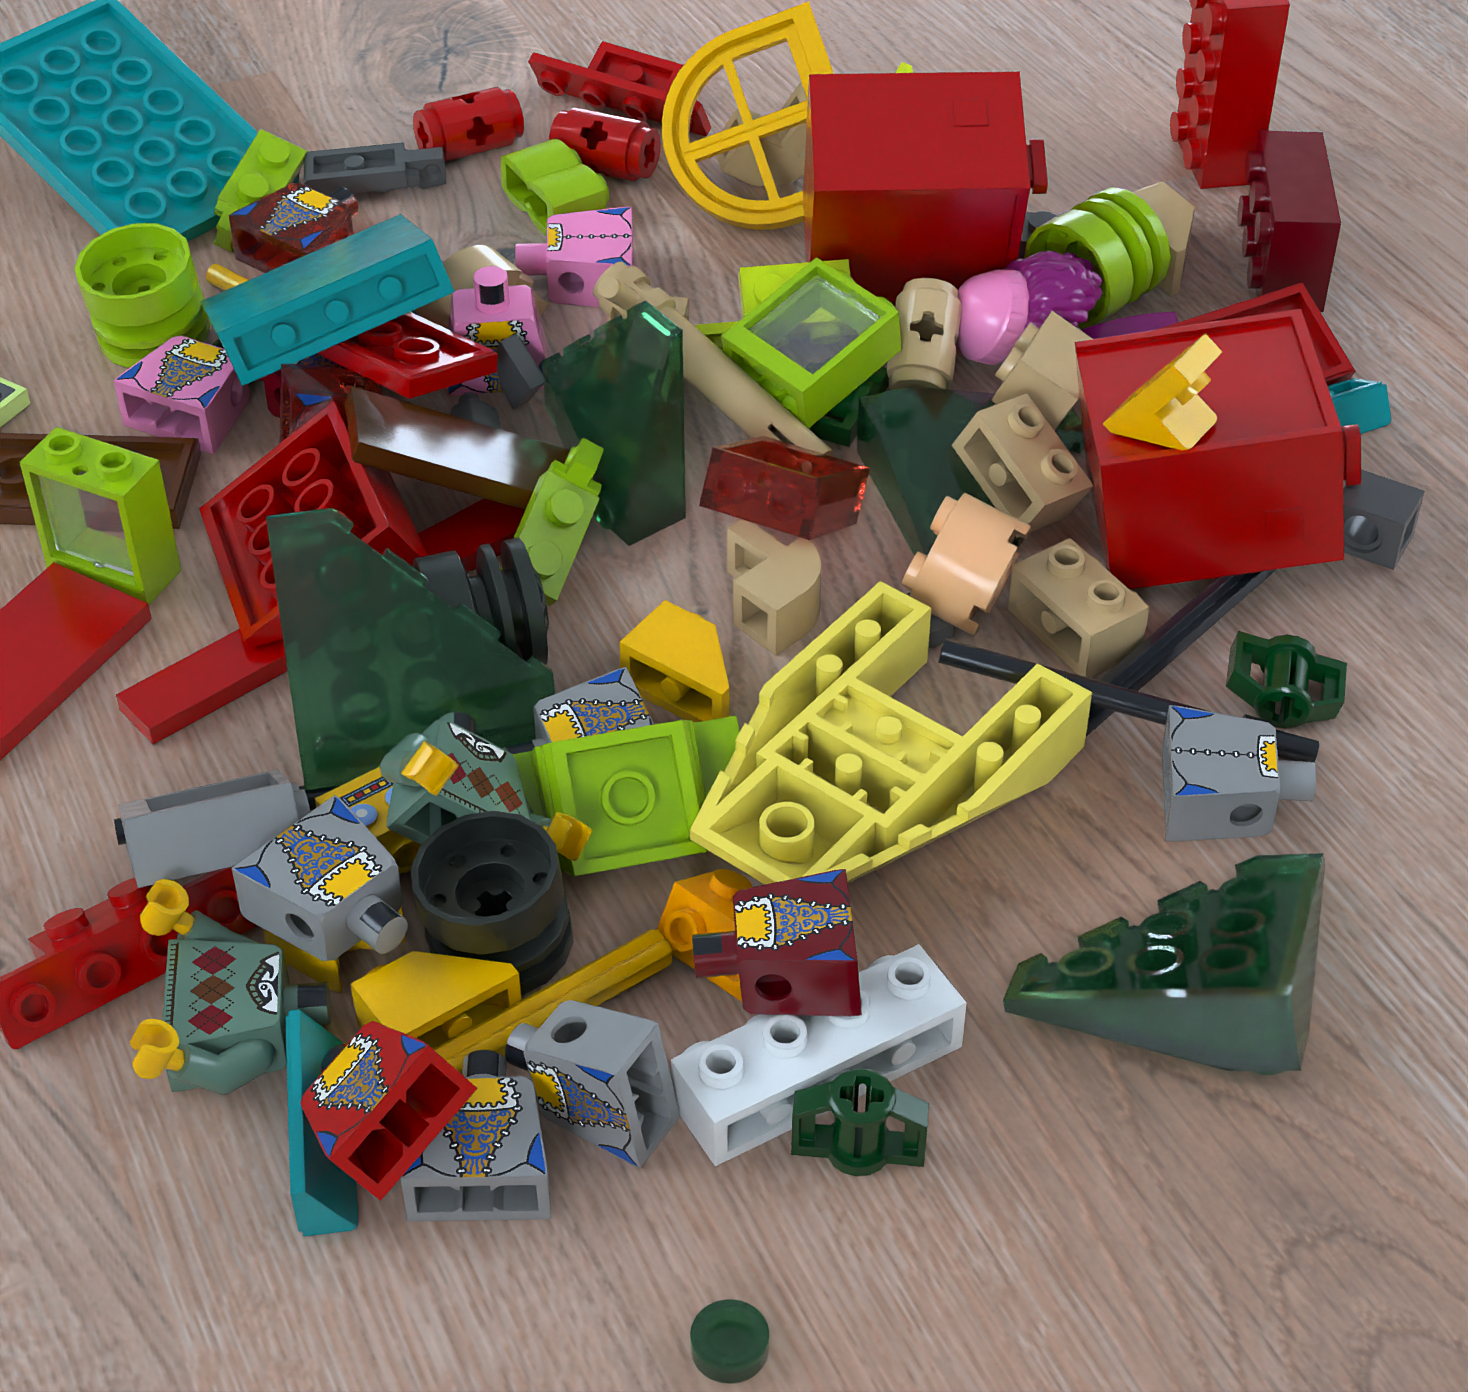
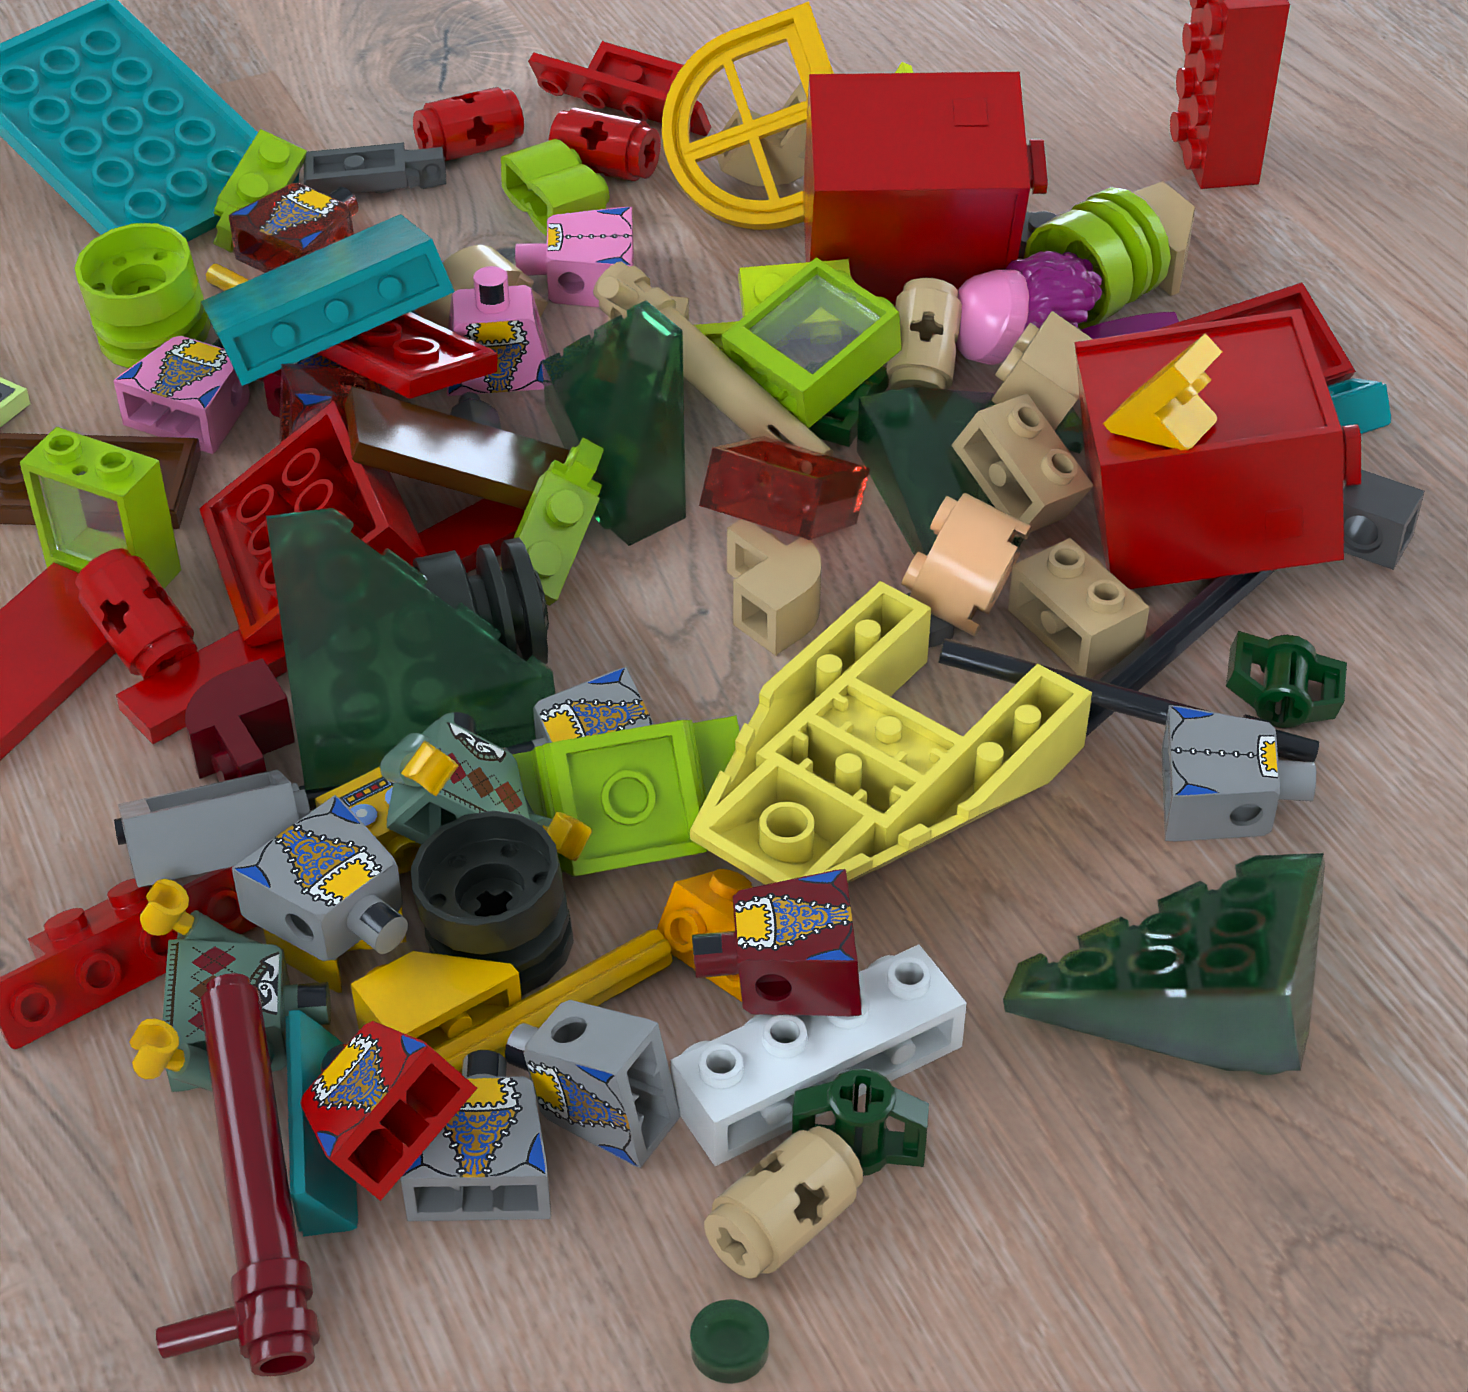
(141, 616): none -> red piece
(237, 722): none -> dark red brick
(270, 1278): none -> dark red cylinder
(517, 371): dark grey tile -> none
(678, 663): yellow slope -> none
(783, 1202): none -> tan piece
(1289, 214): dark red brick -> none

